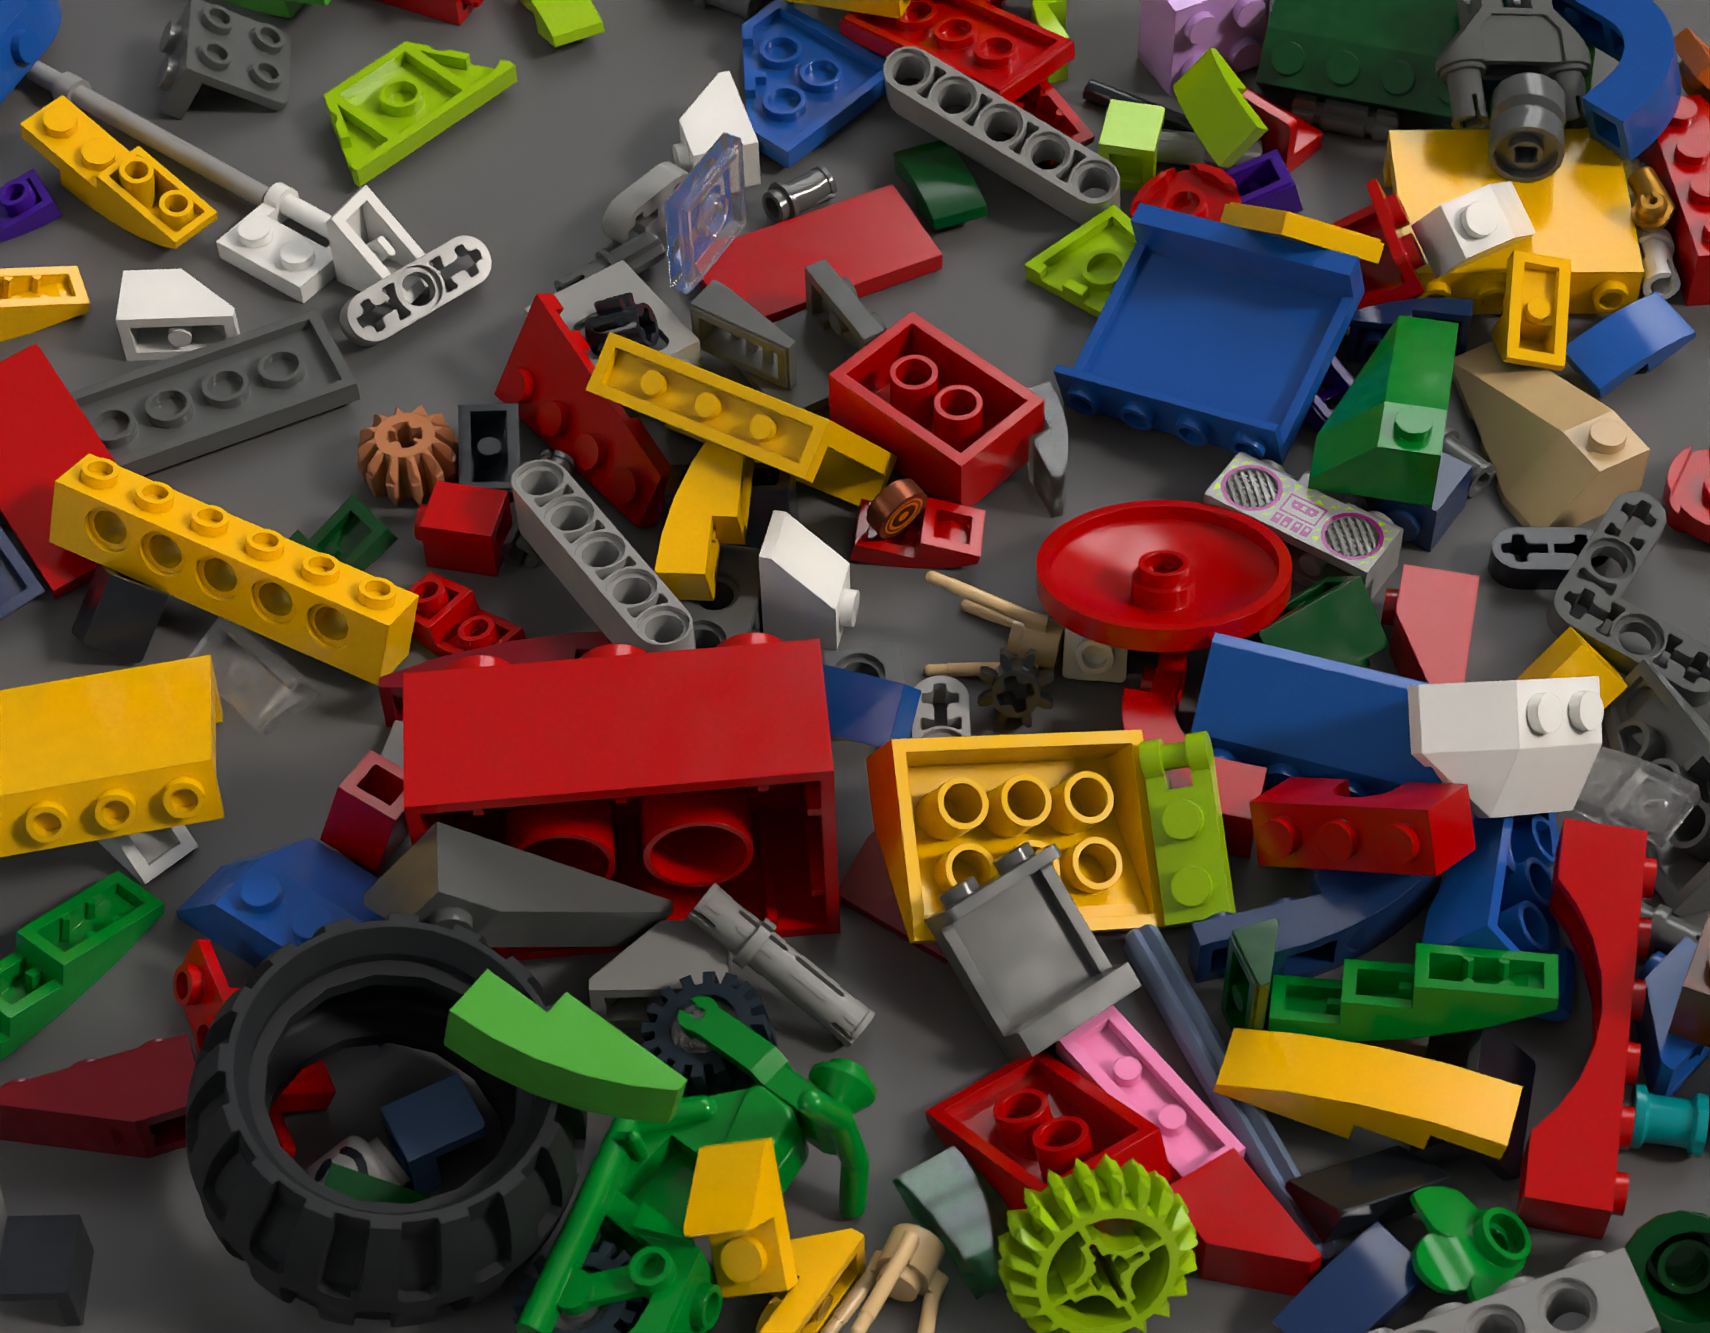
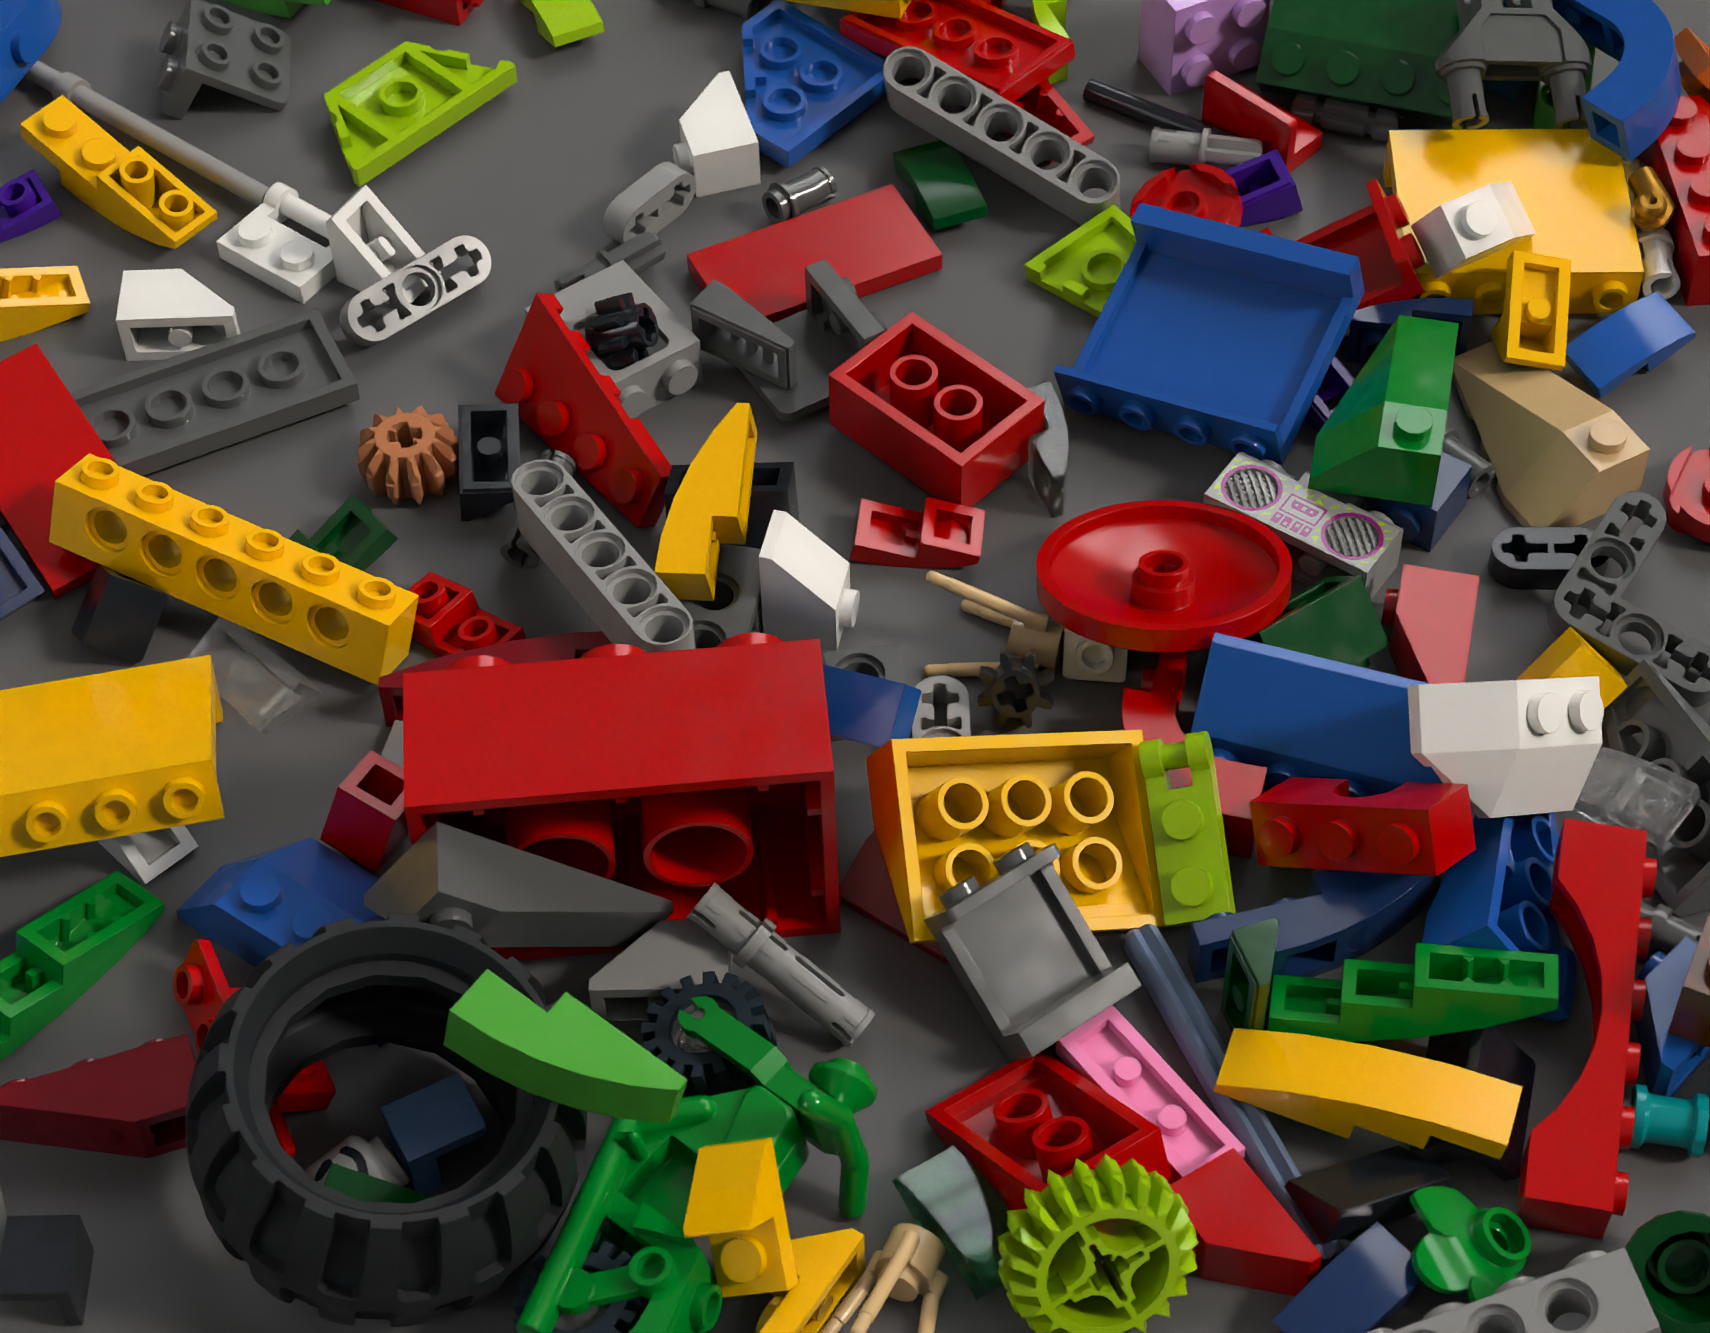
(464, 528): red brick -> none
(705, 213): clear tile -> none
(741, 420): yellow panel -> none
(896, 508): copper tile -> none
(1132, 140): lime panel -> none
(1217, 110): lime slope -> none
(1303, 230): yellow tile -> none
(1527, 127): dark grey wheel -> none

